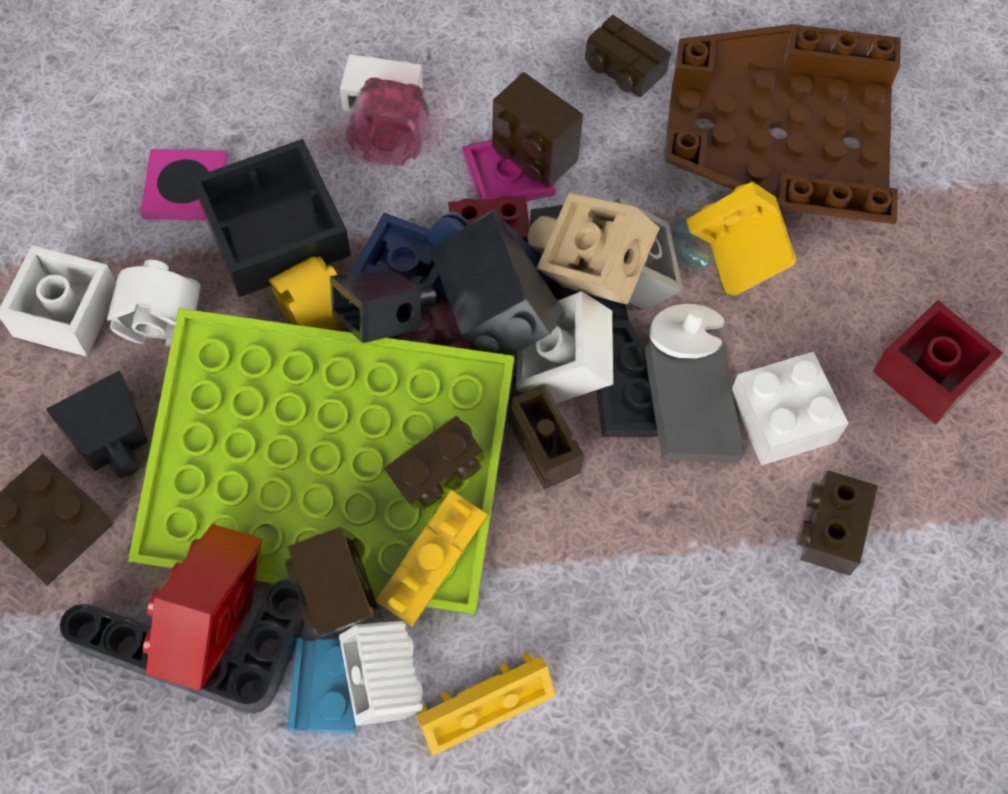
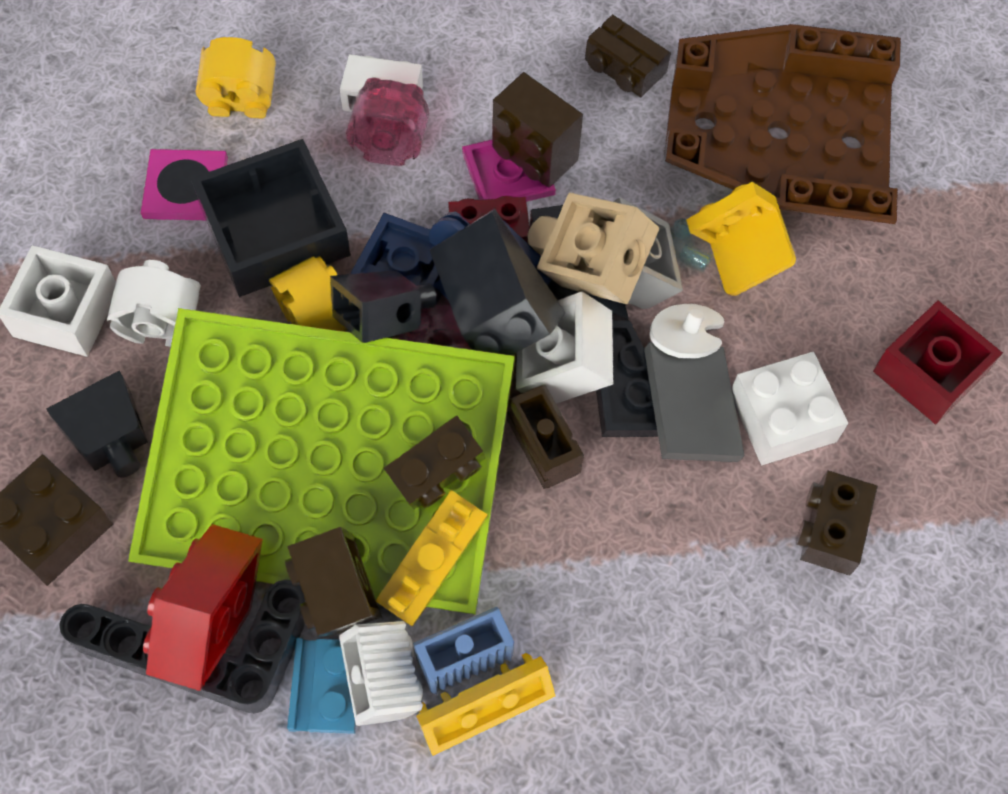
(235, 78): none -> yellow brick
(464, 650): none -> medium blue brick

